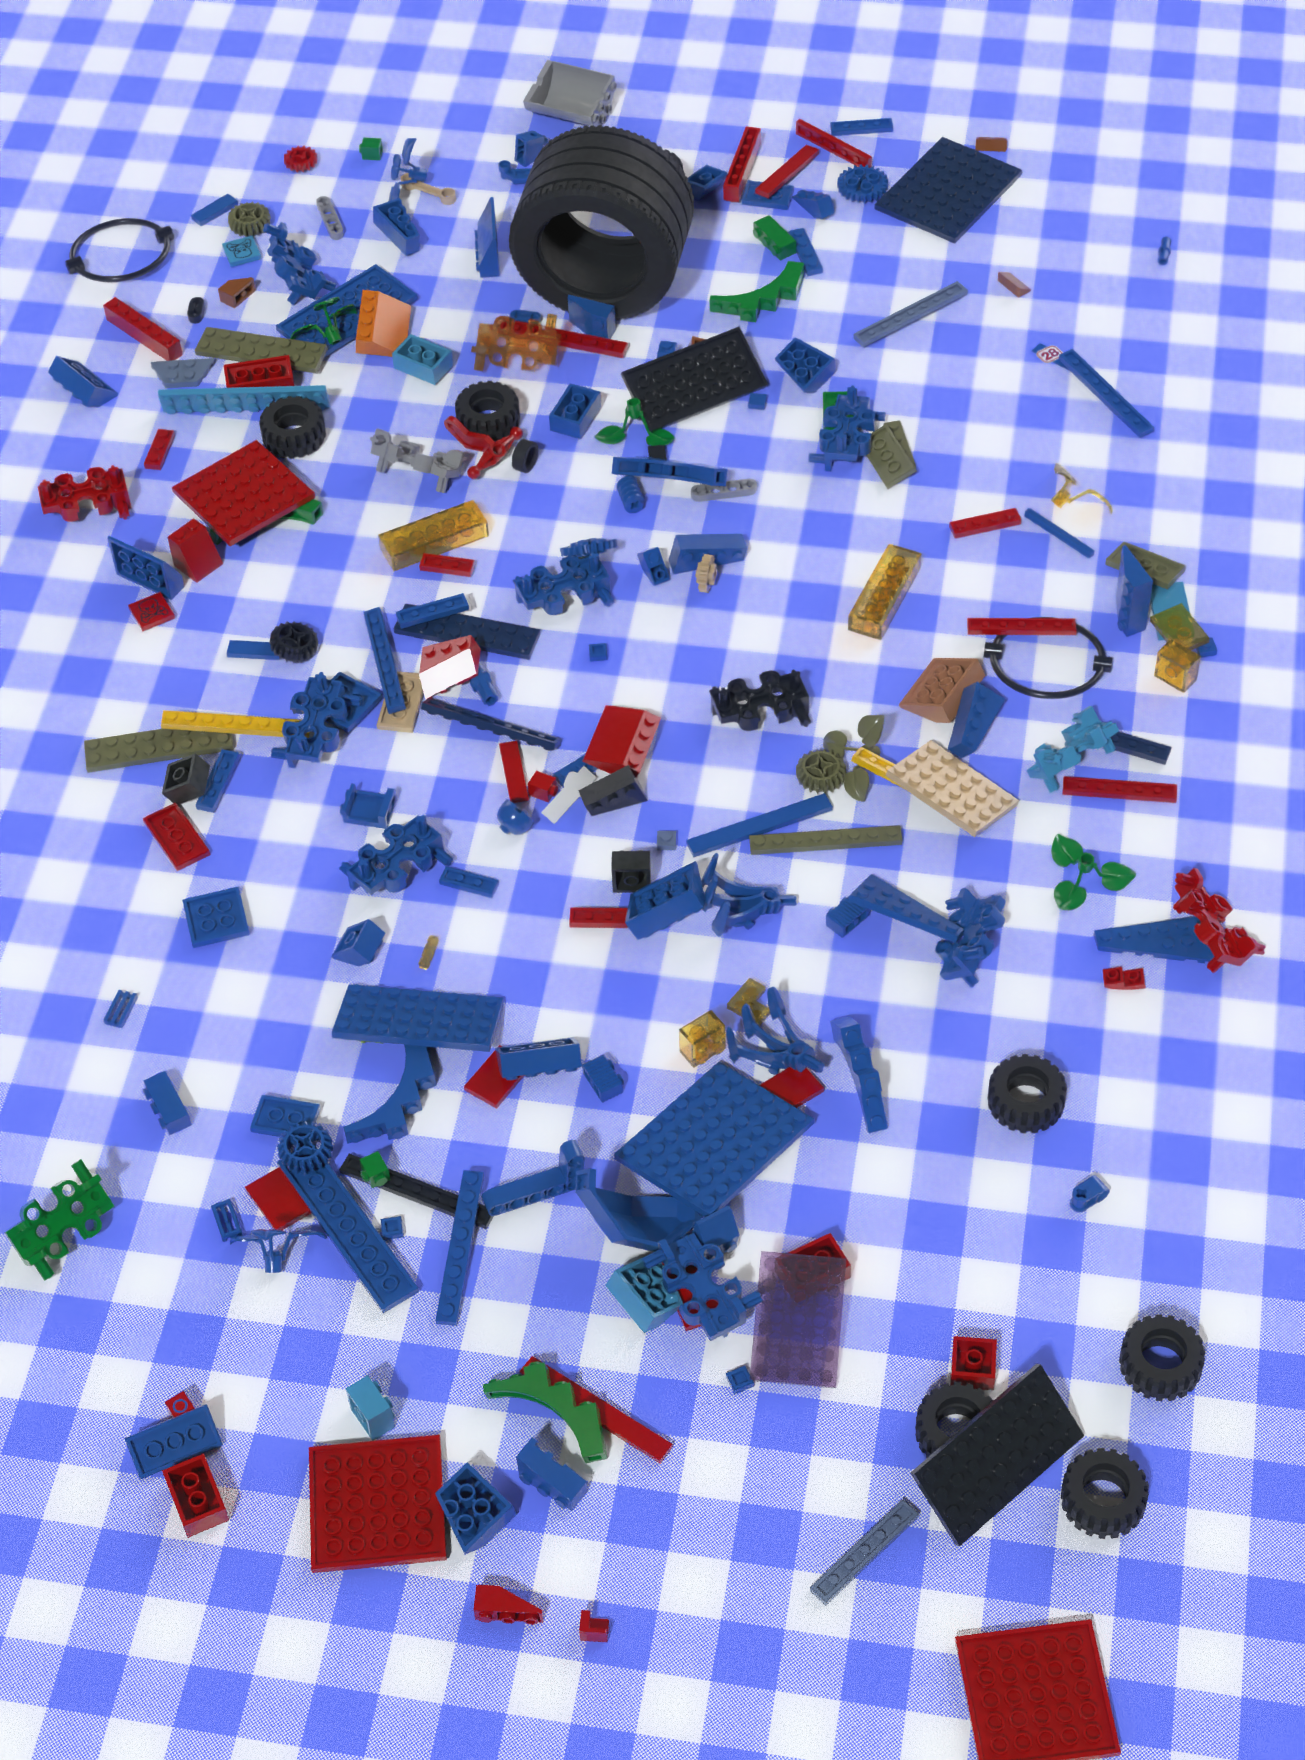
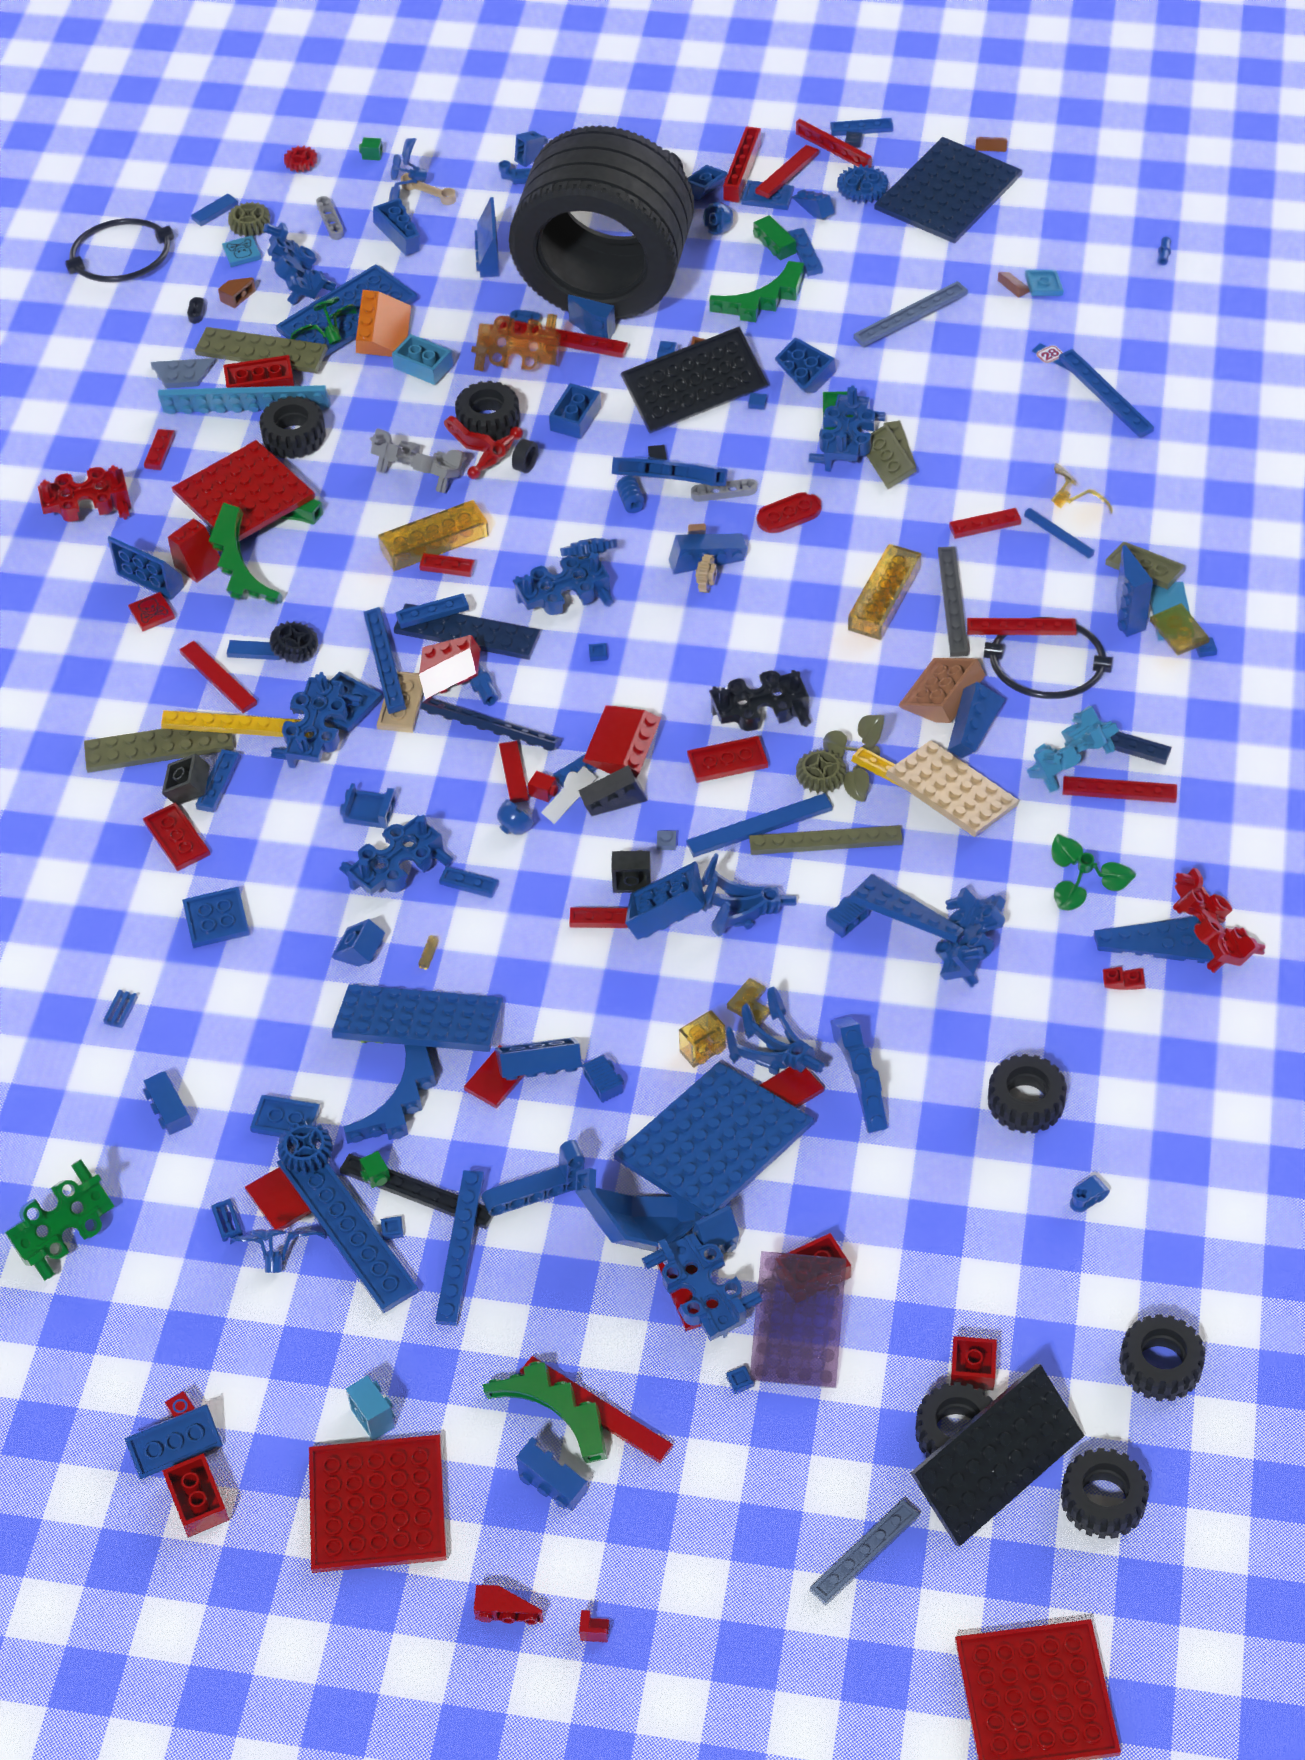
(81, 382): blue slope -> none
(142, 329): red brick -> none
(218, 677): none -> red tile
(231, 563): none -> green arch
(473, 1508): blue wedge -> none
(572, 93): light grey cylinder -> none
(614, 434): green plant -> none
(643, 1294): dark azure wedge -> none
(653, 565): blue slope -> none
(696, 528): none -> medium nougat tile
(718, 218): none -> blue cylinder
(727, 759): none -> red plate
(788, 512): none -> red tile
(854, 139): none -> dark blue plate
(952, 601): none -> dark grey plate
(1044, 283): none -> dark azure tile
(1177, 666): clear yellow brick -> none

